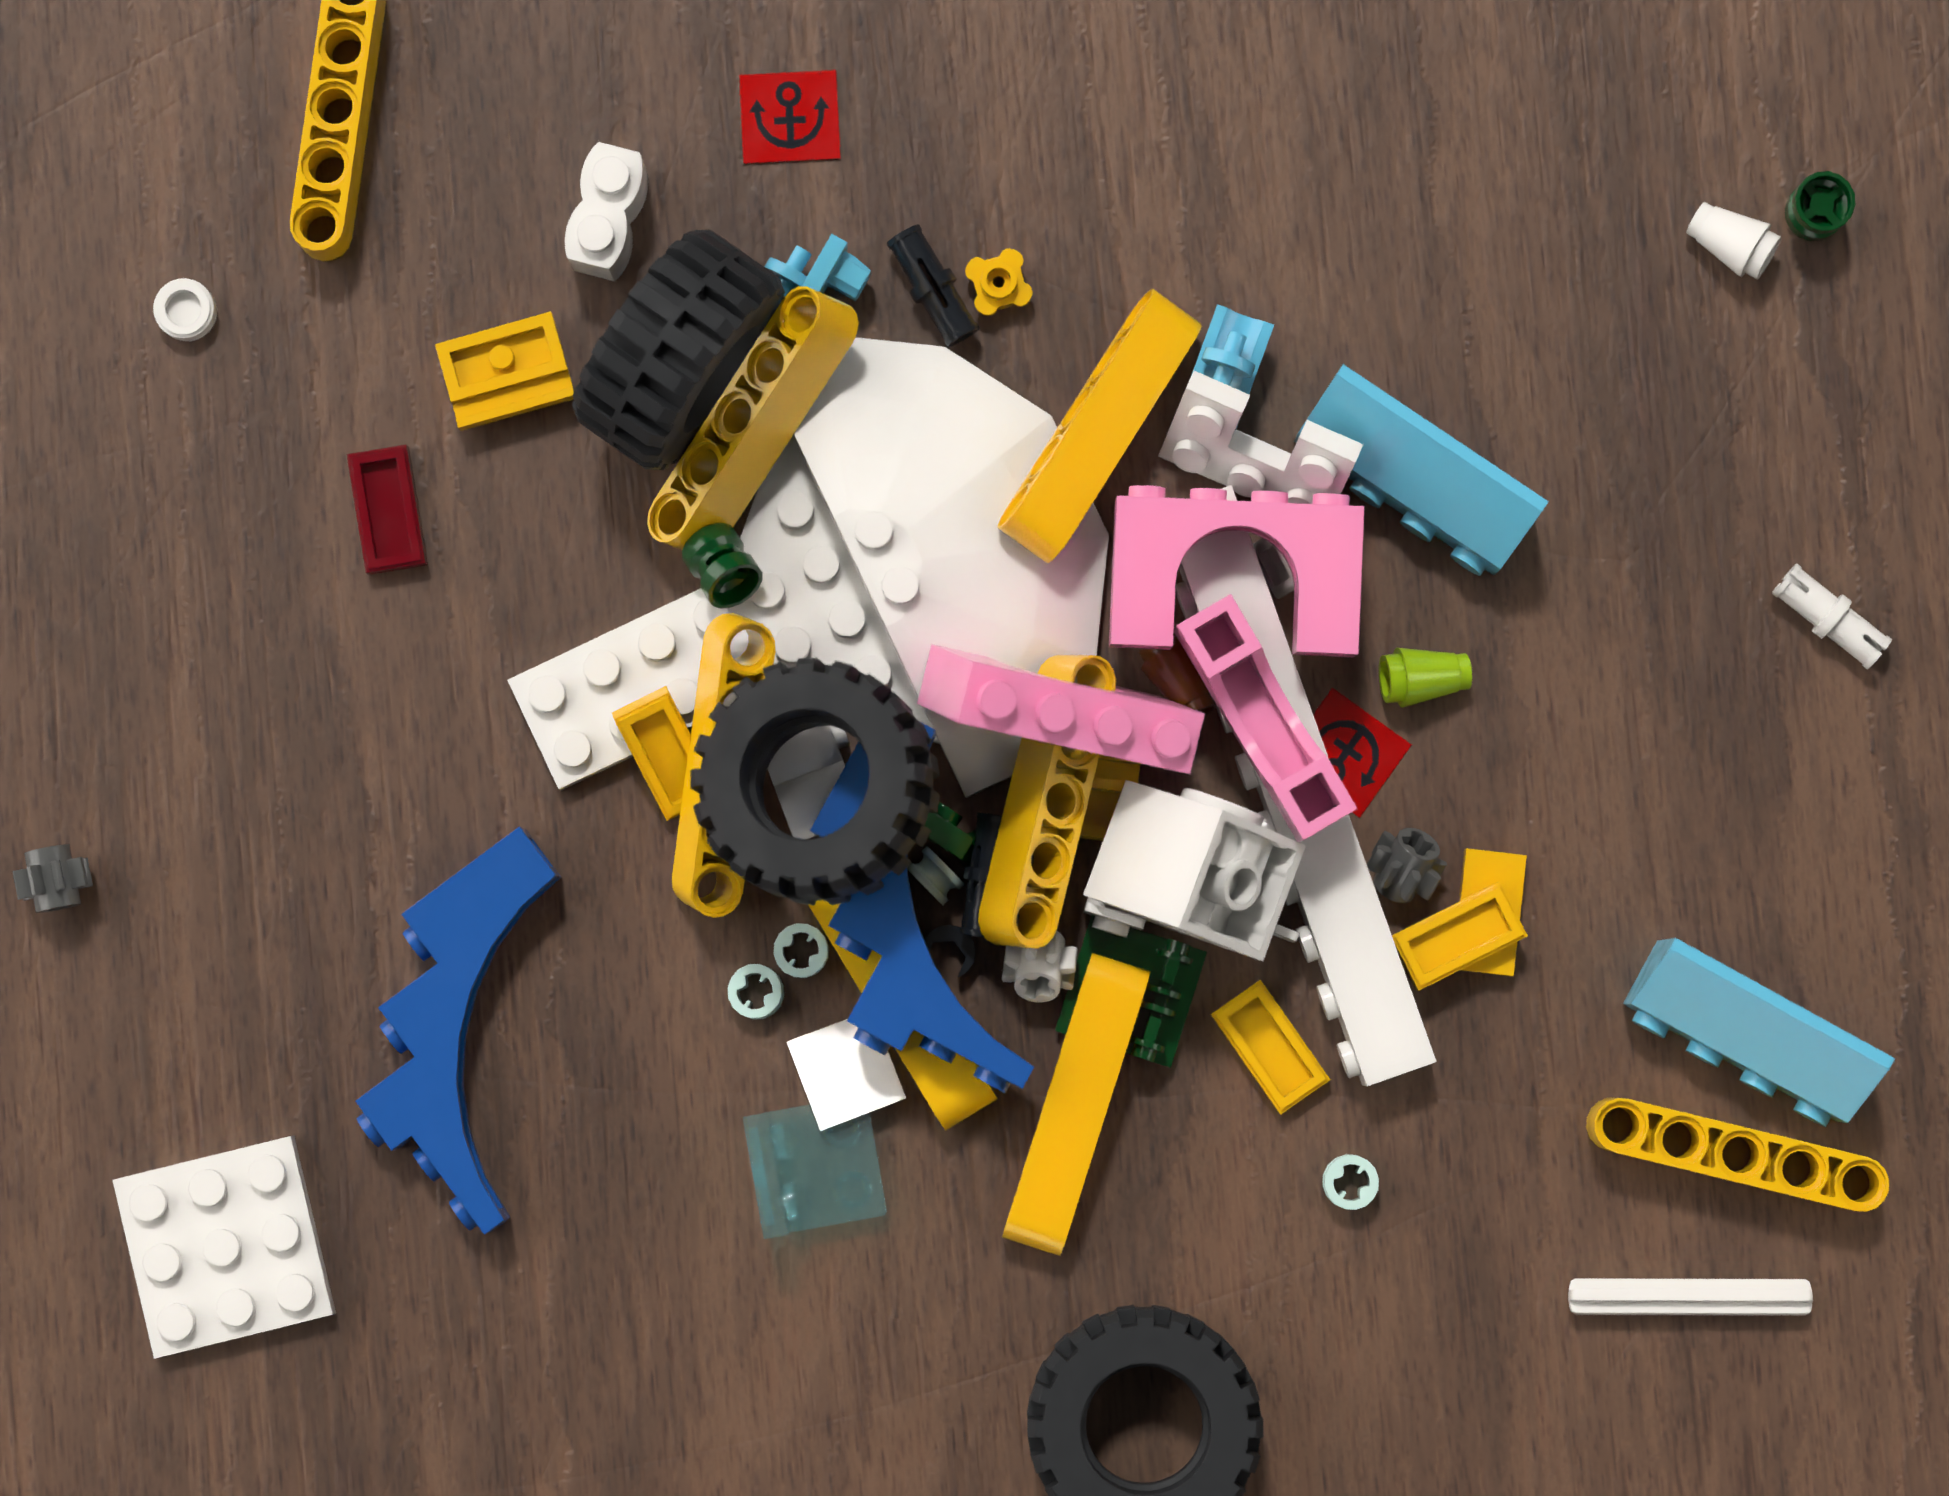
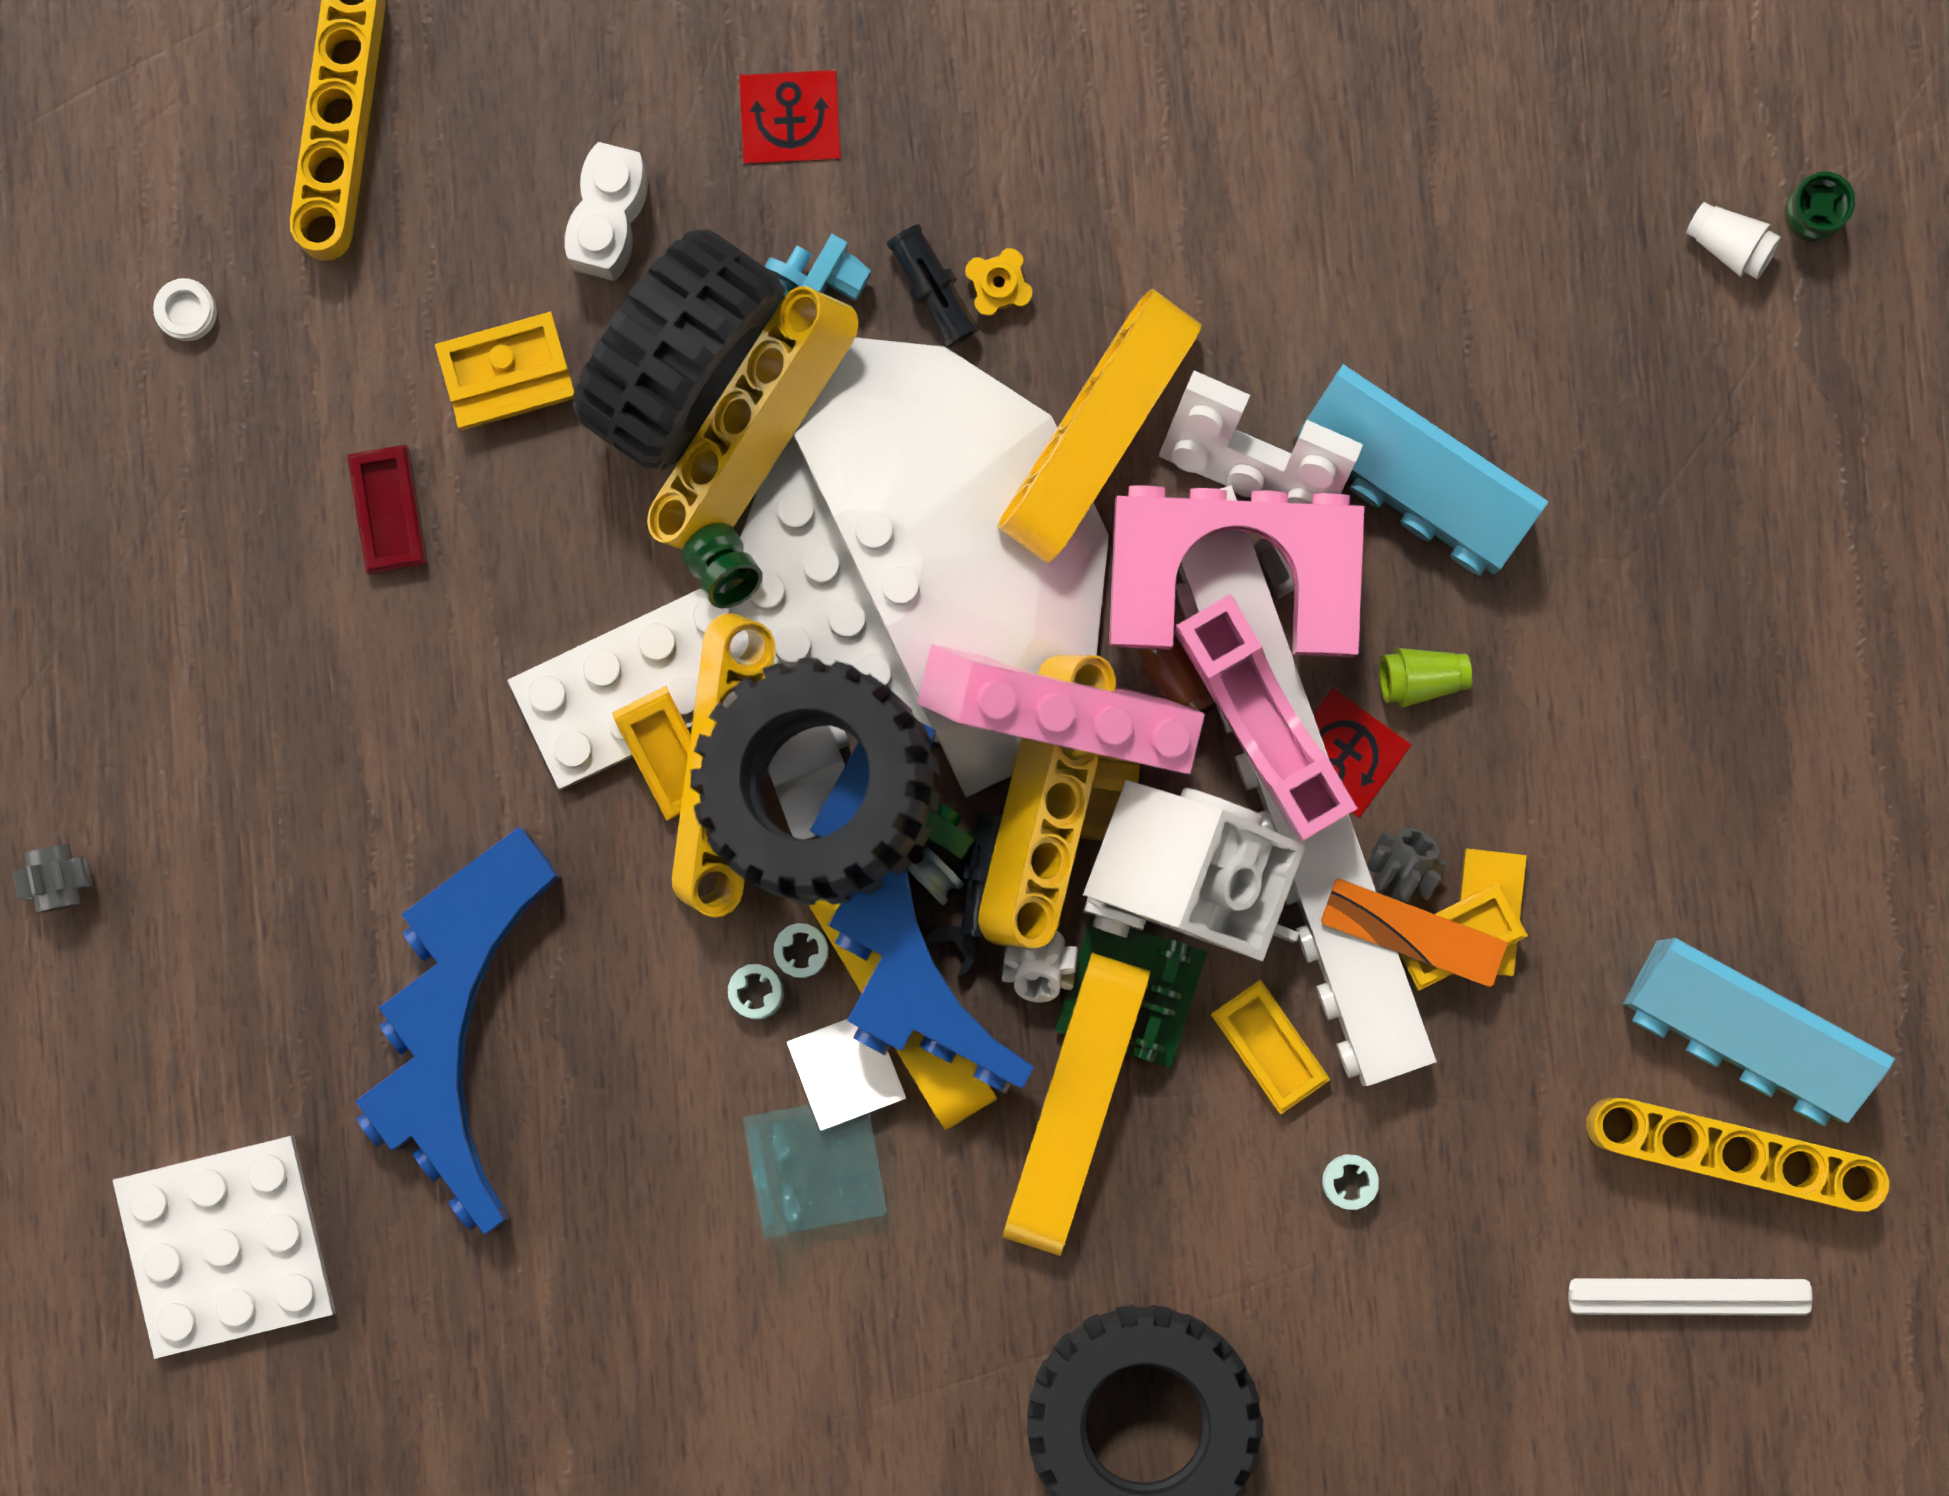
(1233, 348): medium azure hips -> none
(1414, 932): none -> orange sticker
(1832, 616): white pin -> none

